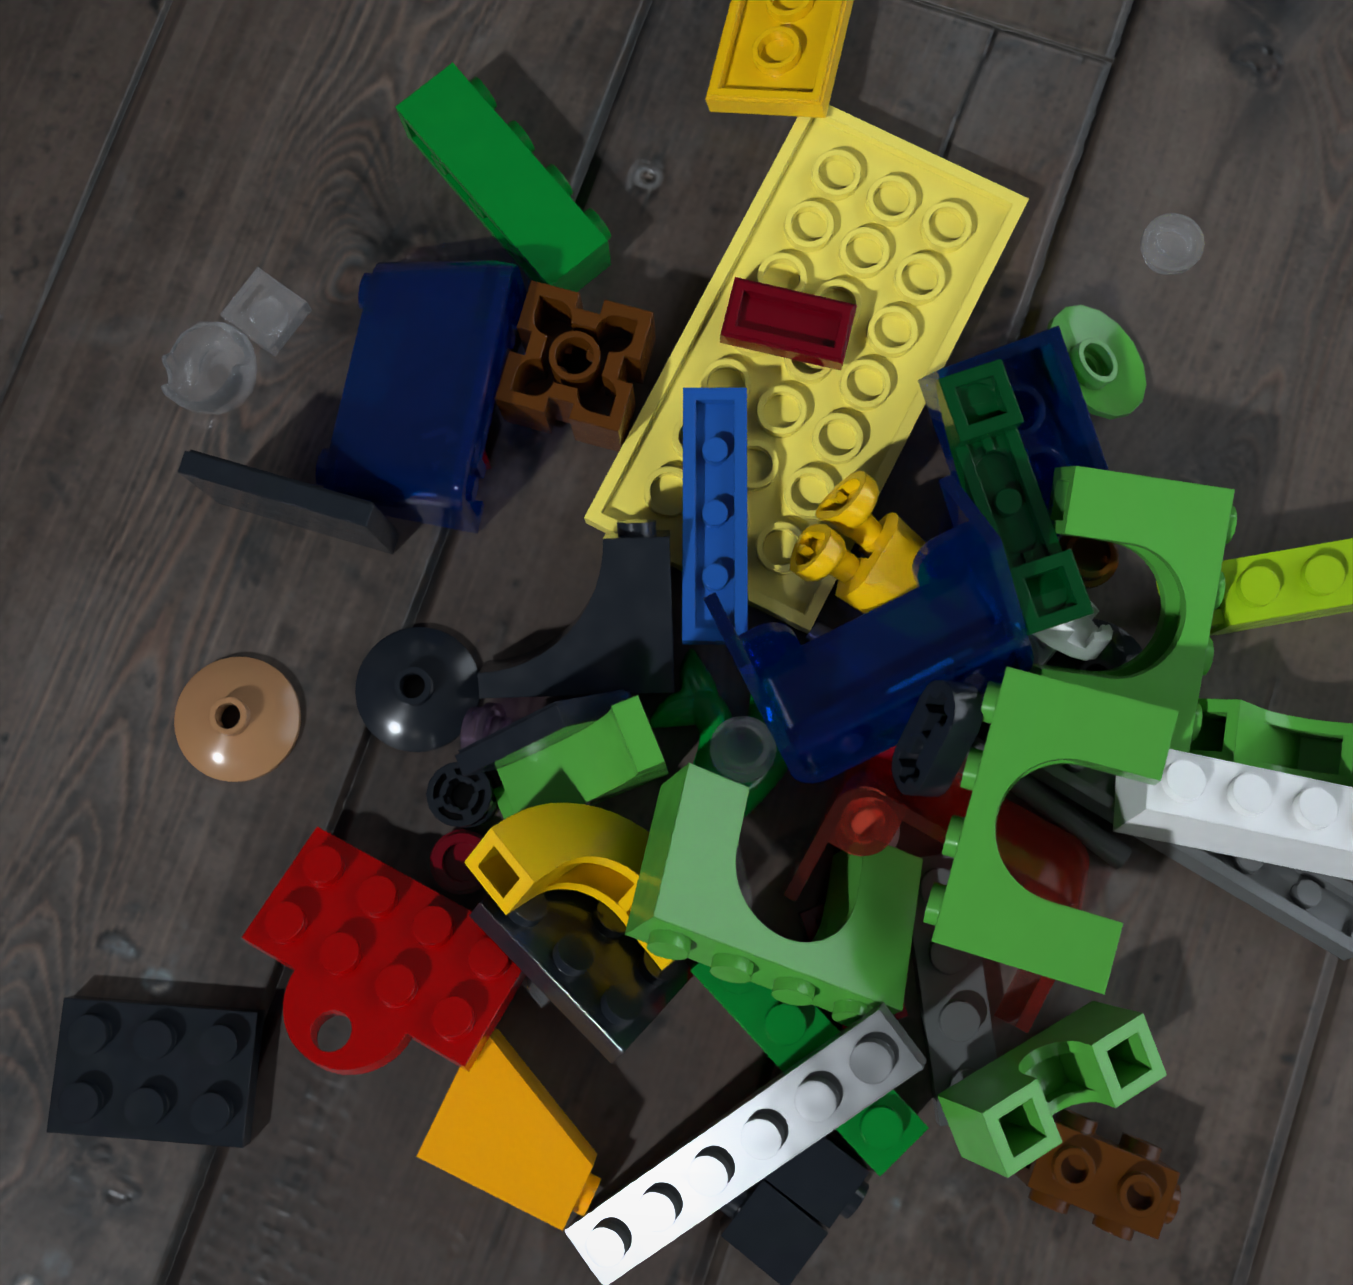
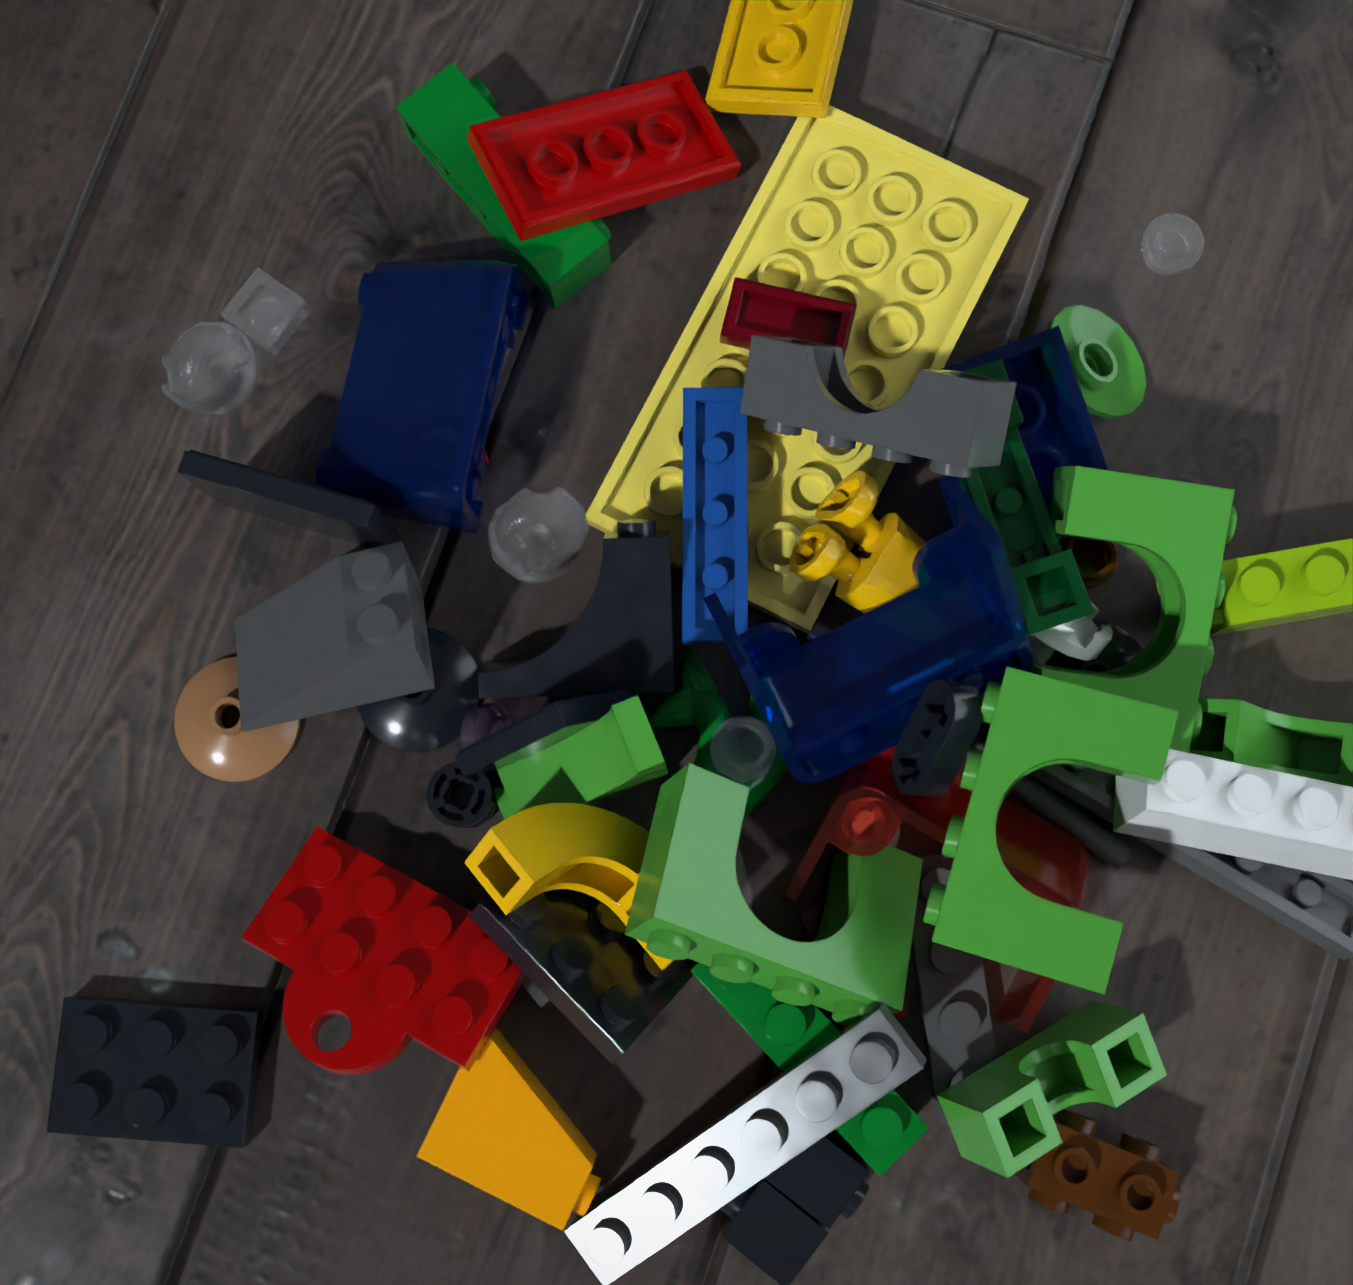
(334, 640): none -> dark grey slope
(448, 862): dark red tile -> none
(538, 535): none -> clear hair
(556, 337): reddish brown brick -> none
(602, 154): none -> red tile
(942, 417): none -> dark grey arch

